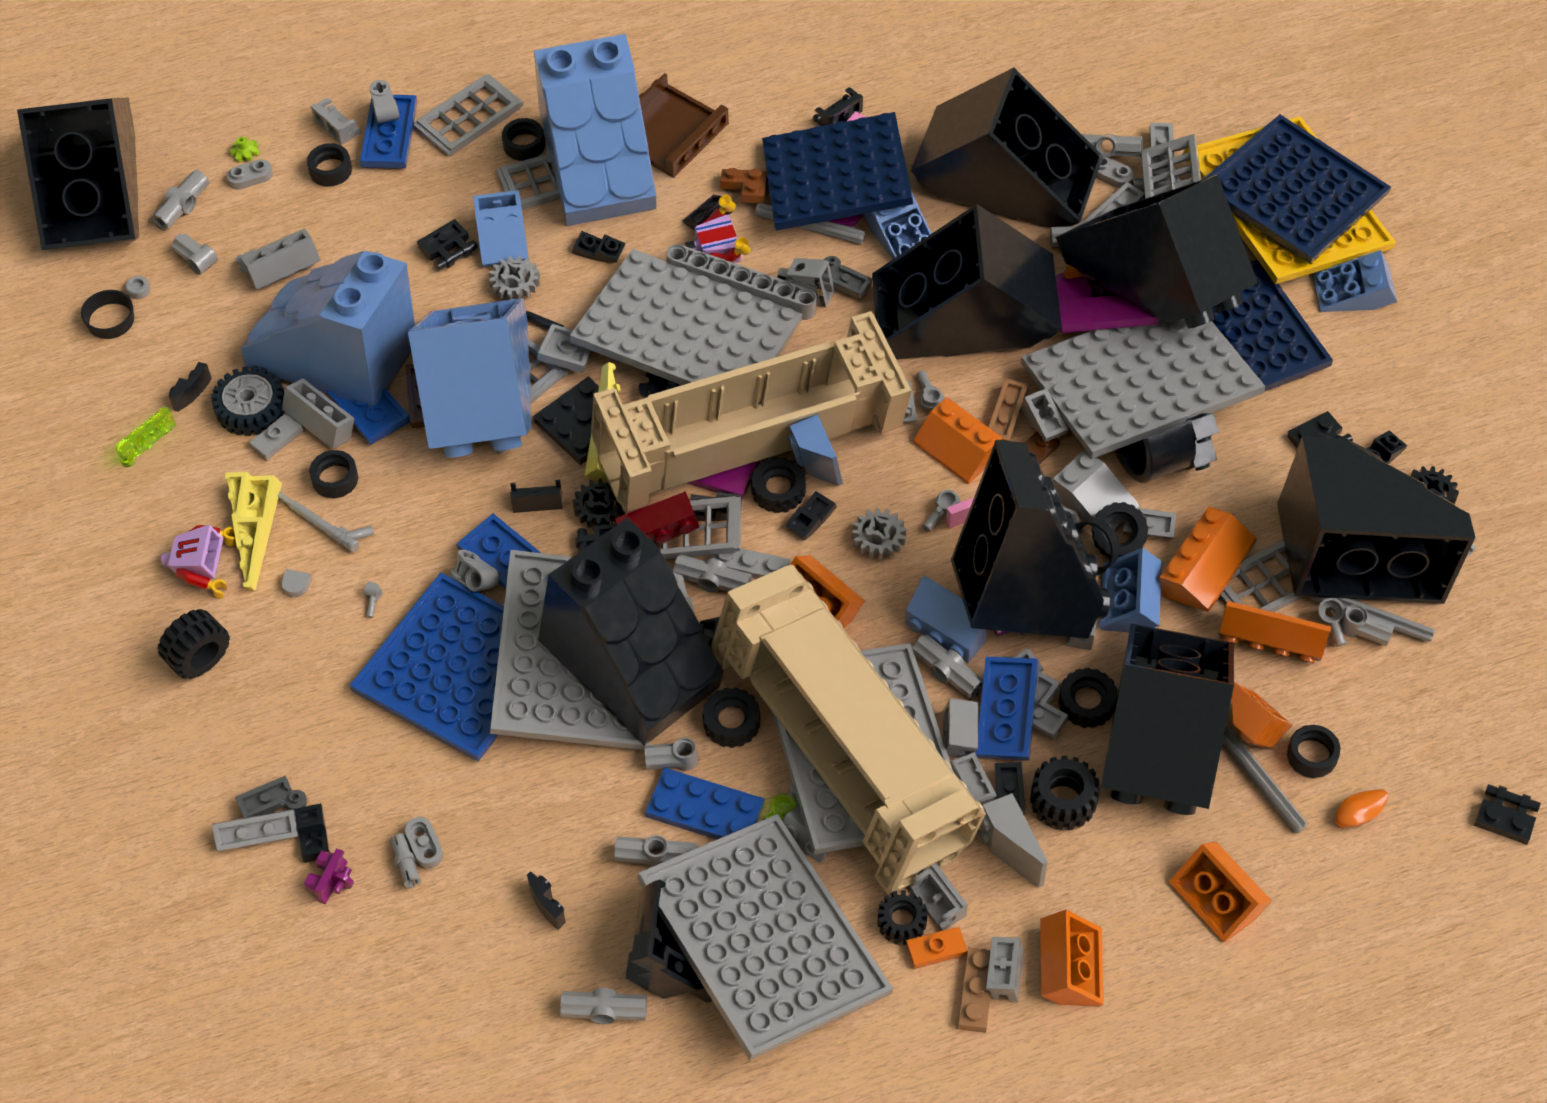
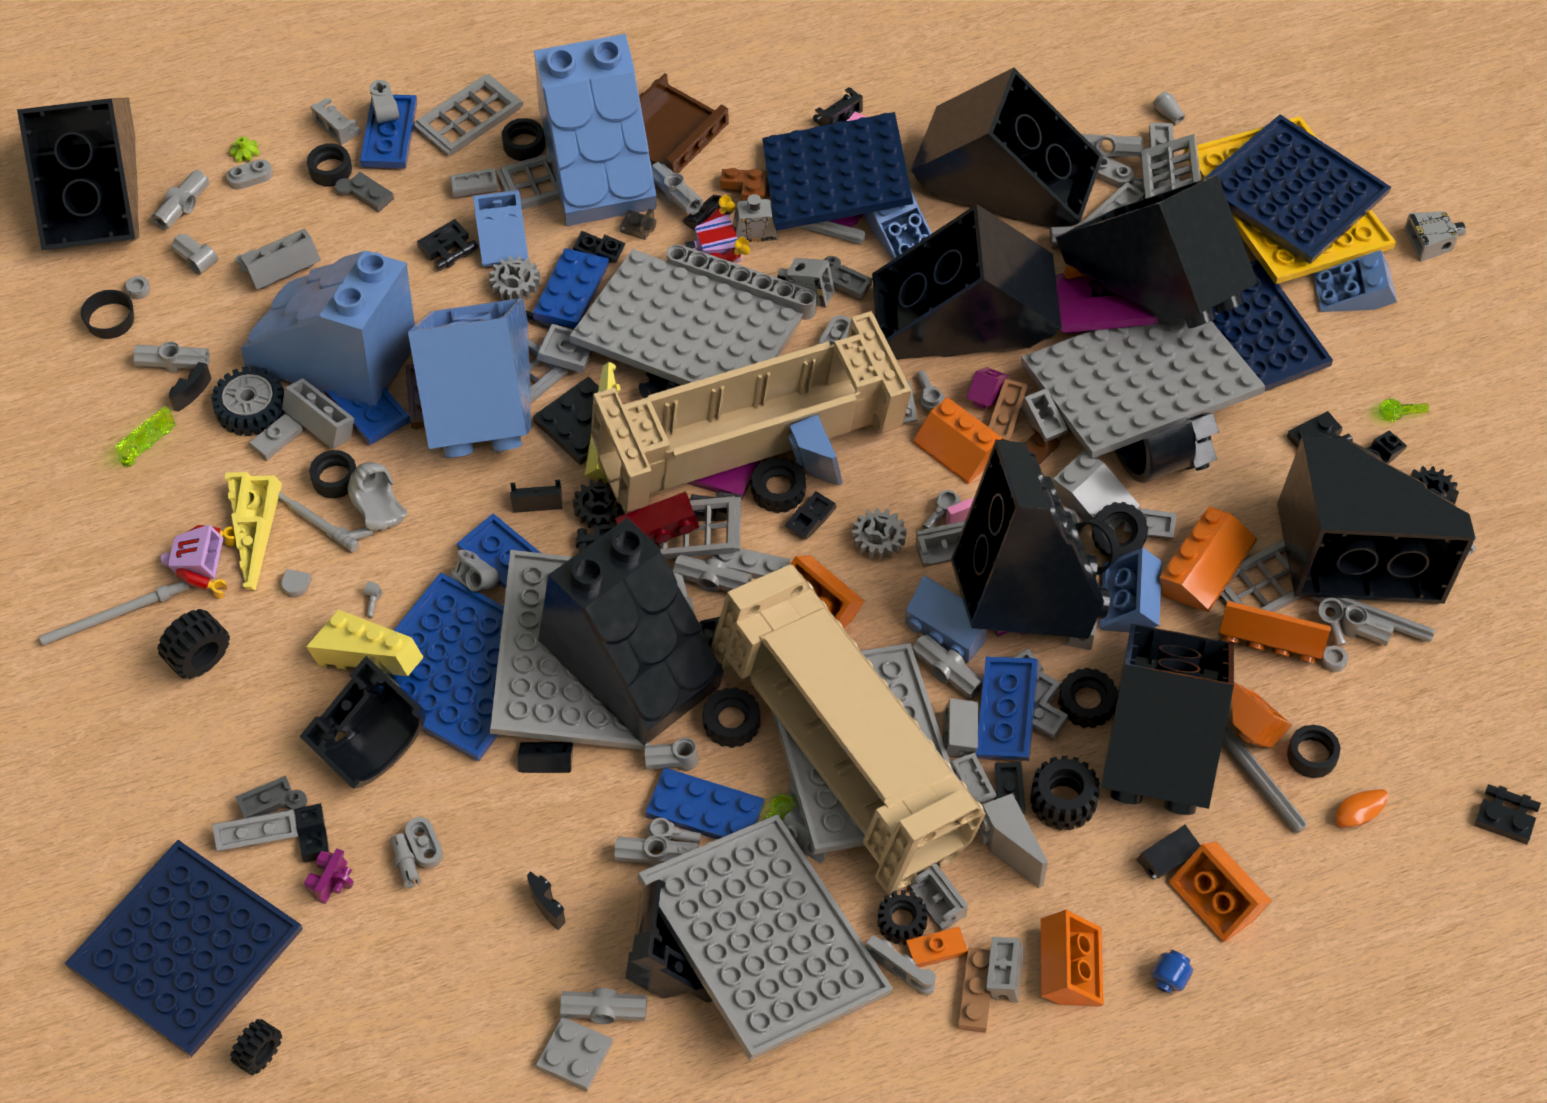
(163, 593): none -> light grey bar
(170, 356): none -> light grey piece
(184, 947): none -> dark blue plate
(256, 1046): none -> black tyre
(350, 638): none -> light yellow wedge
(366, 191): none -> dark grey hinge
(373, 496): none -> light grey piece
(377, 721): none -> black piece
(474, 182): none -> light grey plate
(545, 757): none -> black slope
(571, 288): none -> blue plate
(574, 1054): none -> light grey plate
(638, 224): none -> clear smoke bracket
(667, 830): none -> light grey plate
(675, 189): none -> light grey piece
(754, 219): none -> light grey torso
(832, 330): none -> light grey plate
(901, 965): none -> light grey plate
(937, 543): none -> light grey hinge
(986, 387): none -> magenta slope
(1167, 106): none -> light grey cone
(1168, 852): none -> black hinge
(1172, 971): none -> blue head
(1334, 658): none -> light grey tile
(1392, 409): none -> clear neon green plate
(1432, 233): none -> light grey torso

